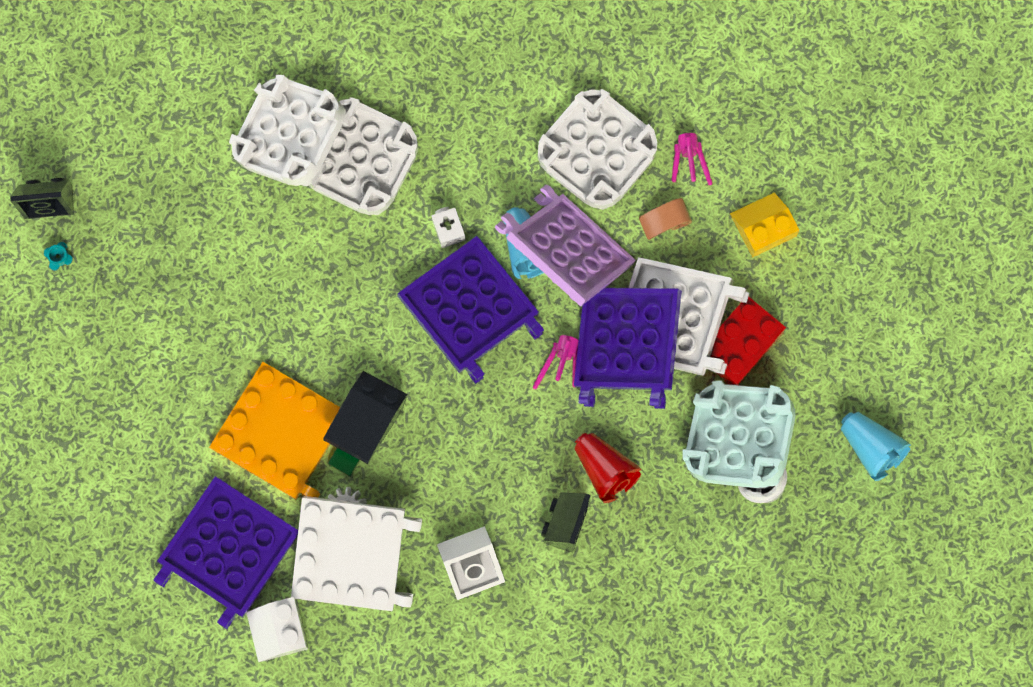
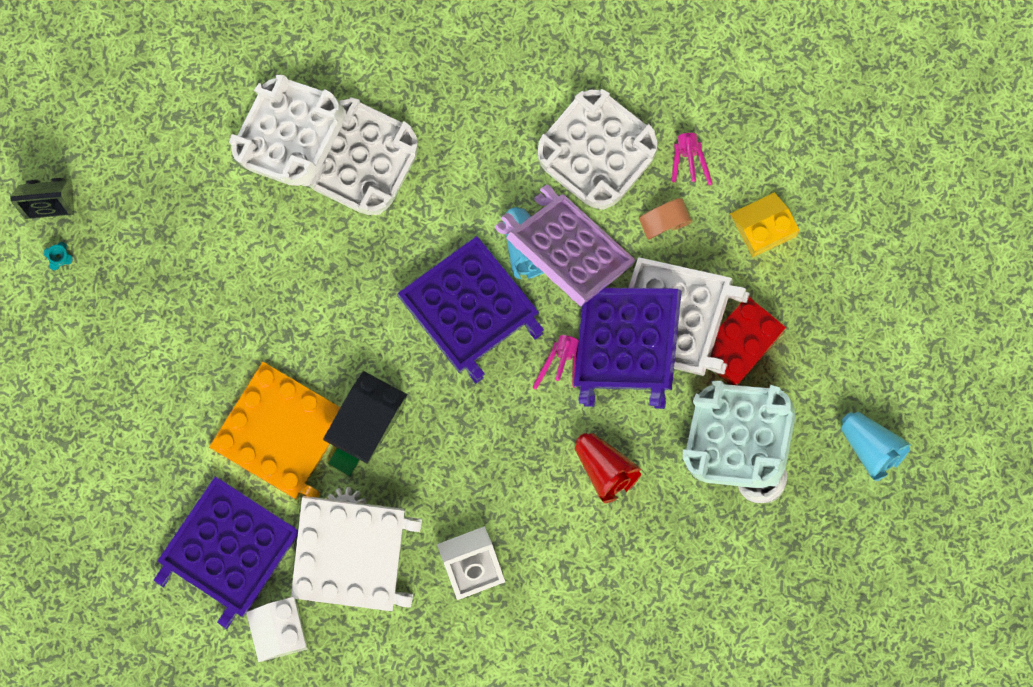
(445, 236): white brick -> none
(567, 520): slope -> none

